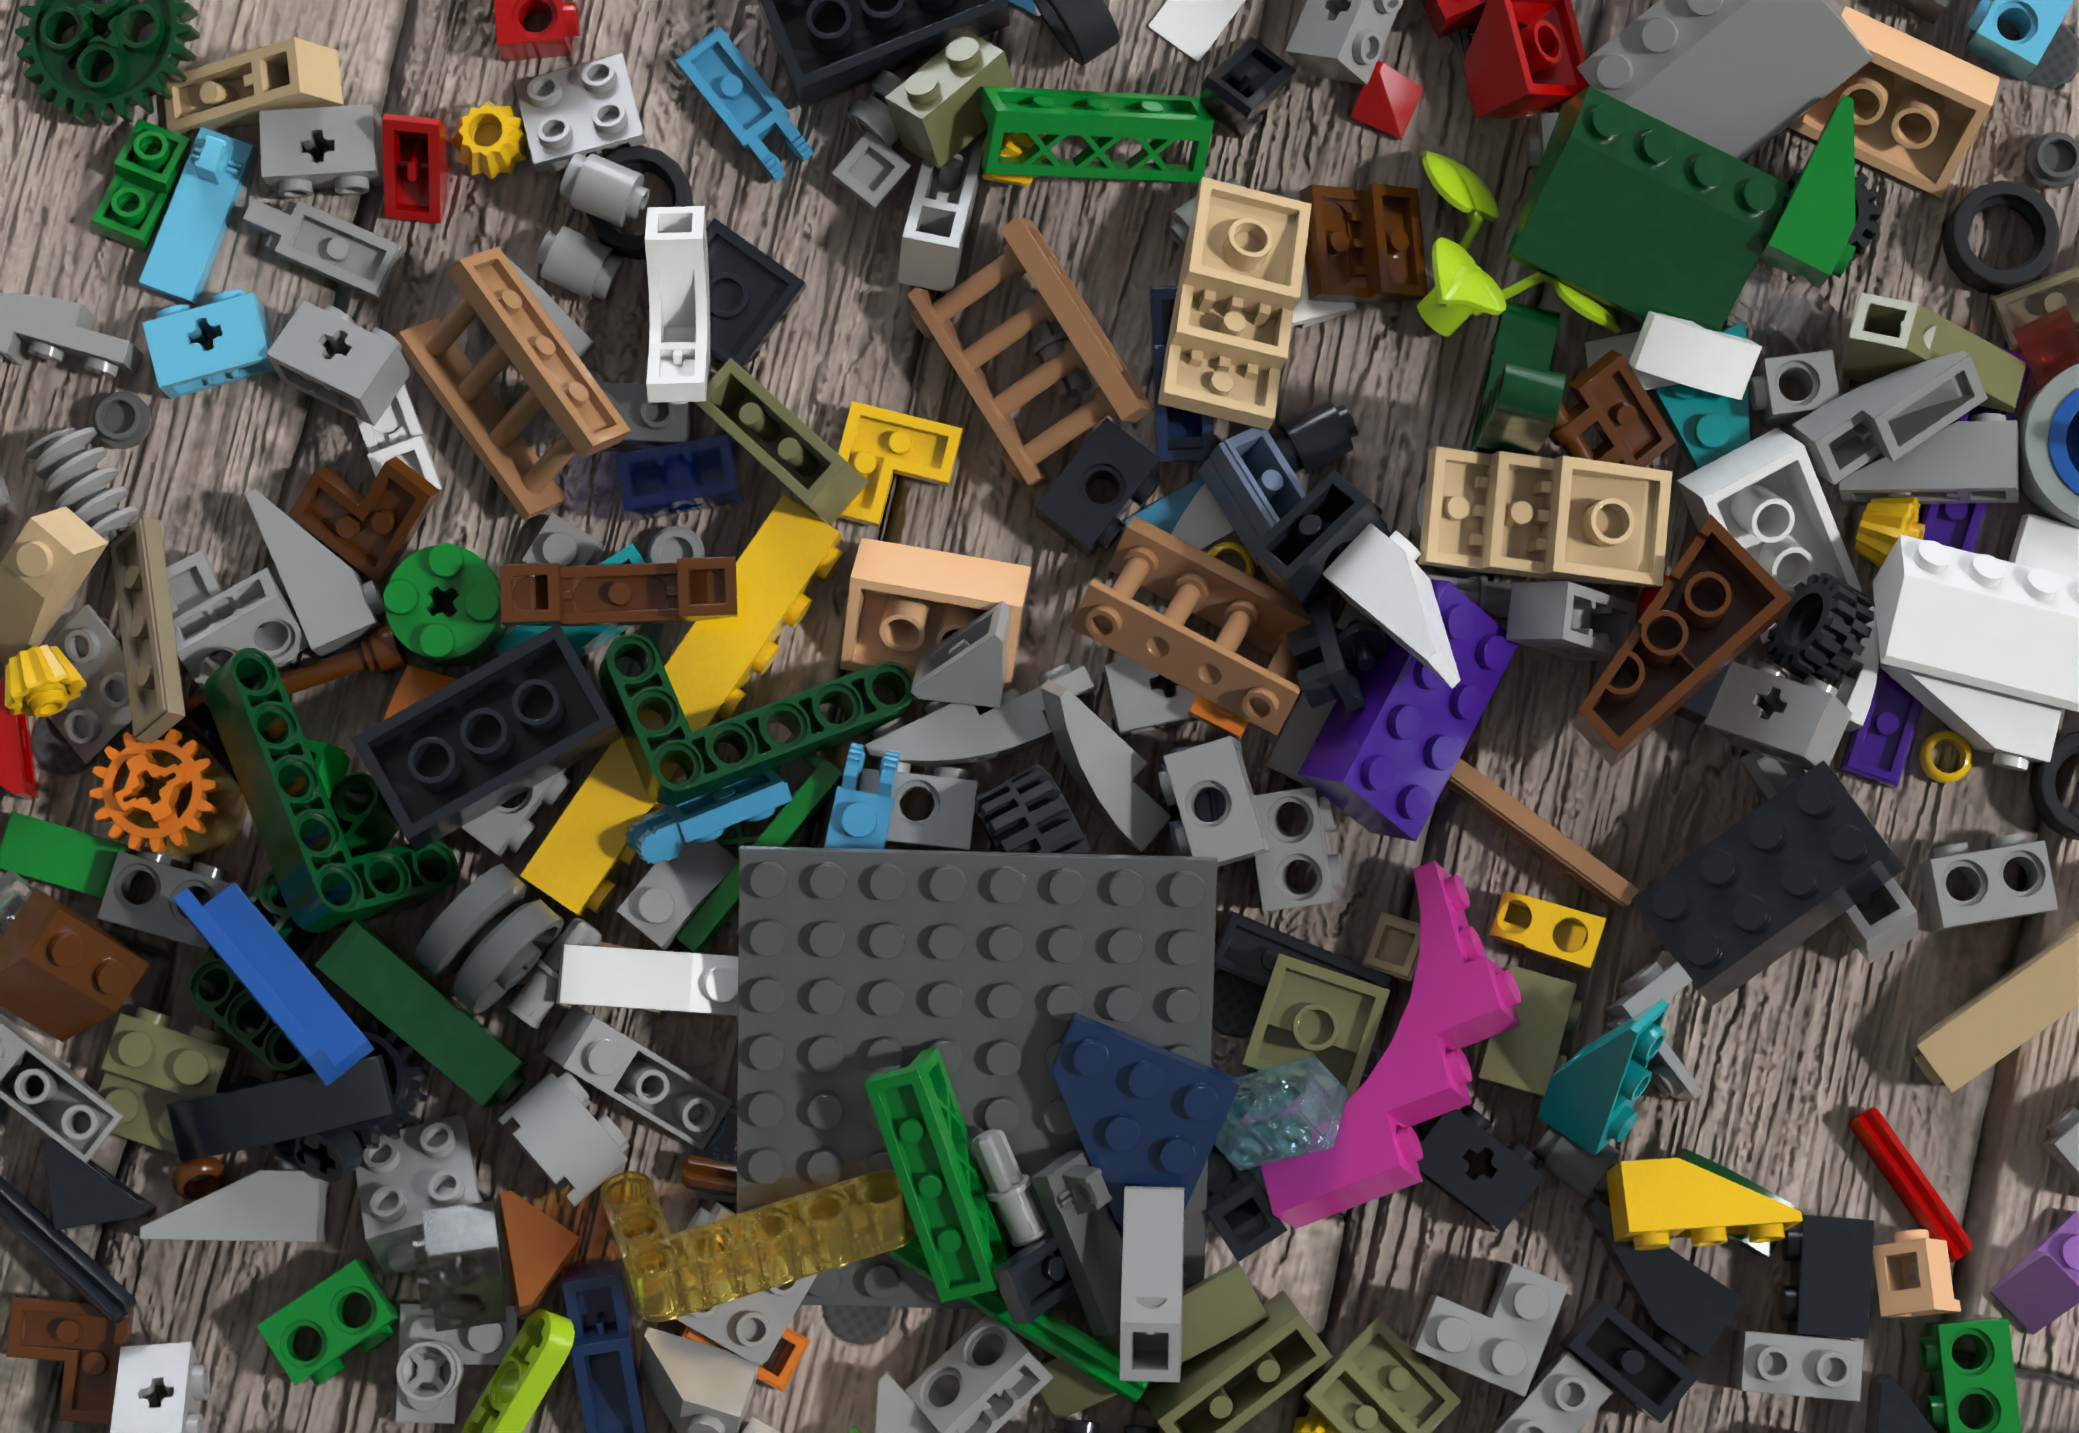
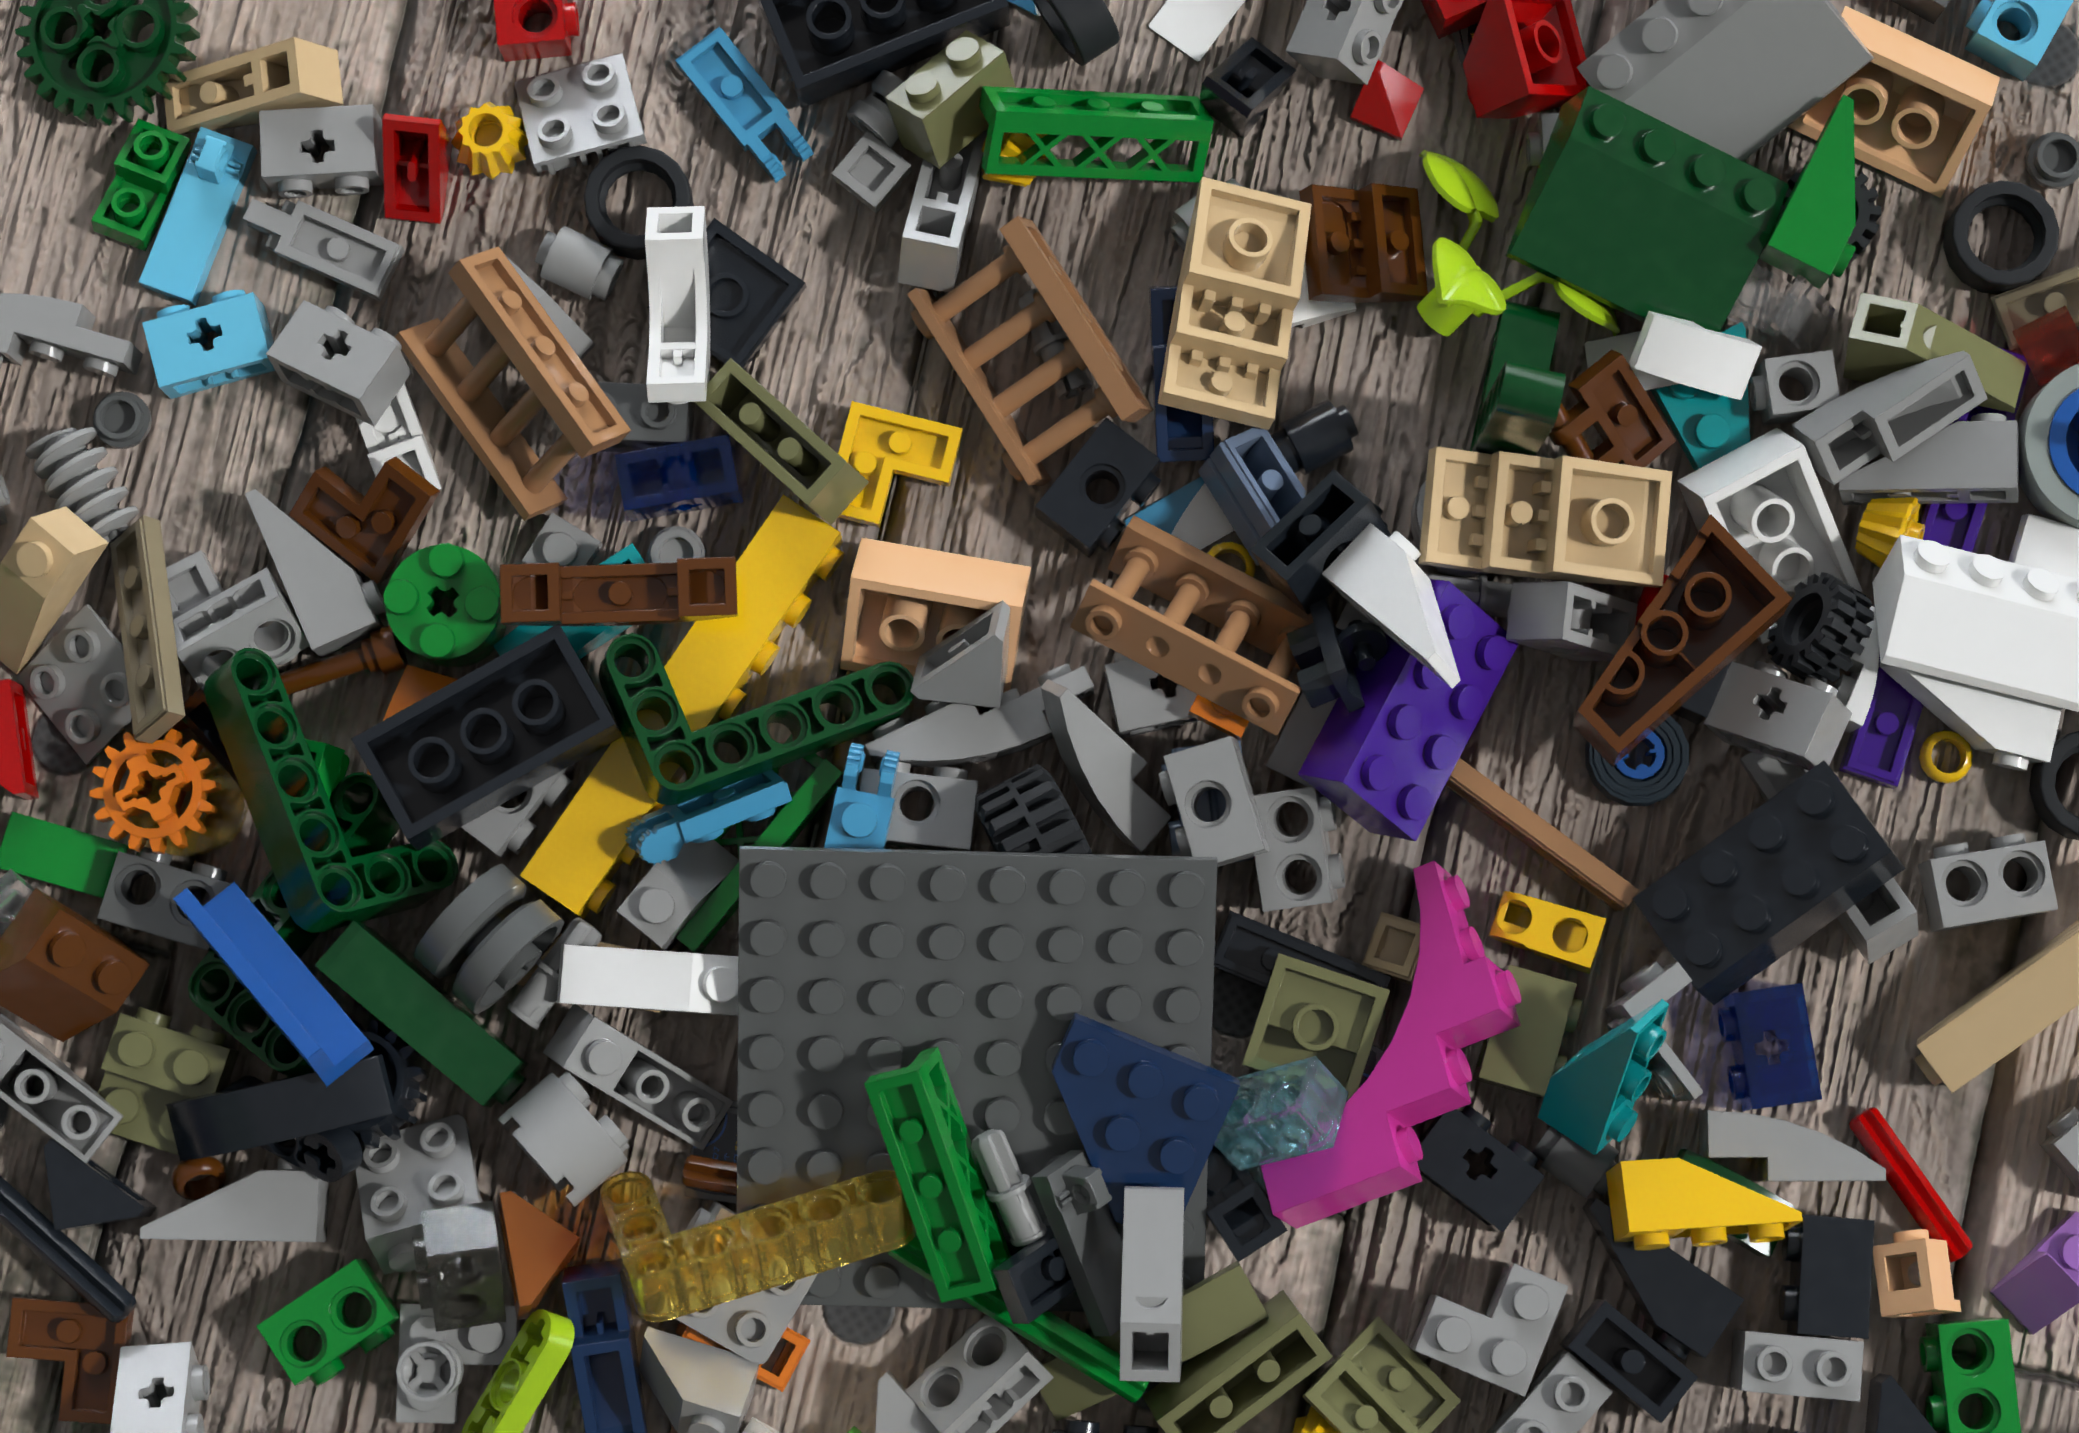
(41, 682): yellow piece -> none
(604, 189): light grey brick -> none
(1643, 784): none -> black bush
(1783, 1149): none -> light grey slope
(1784, 1019): none -> clear blue brick

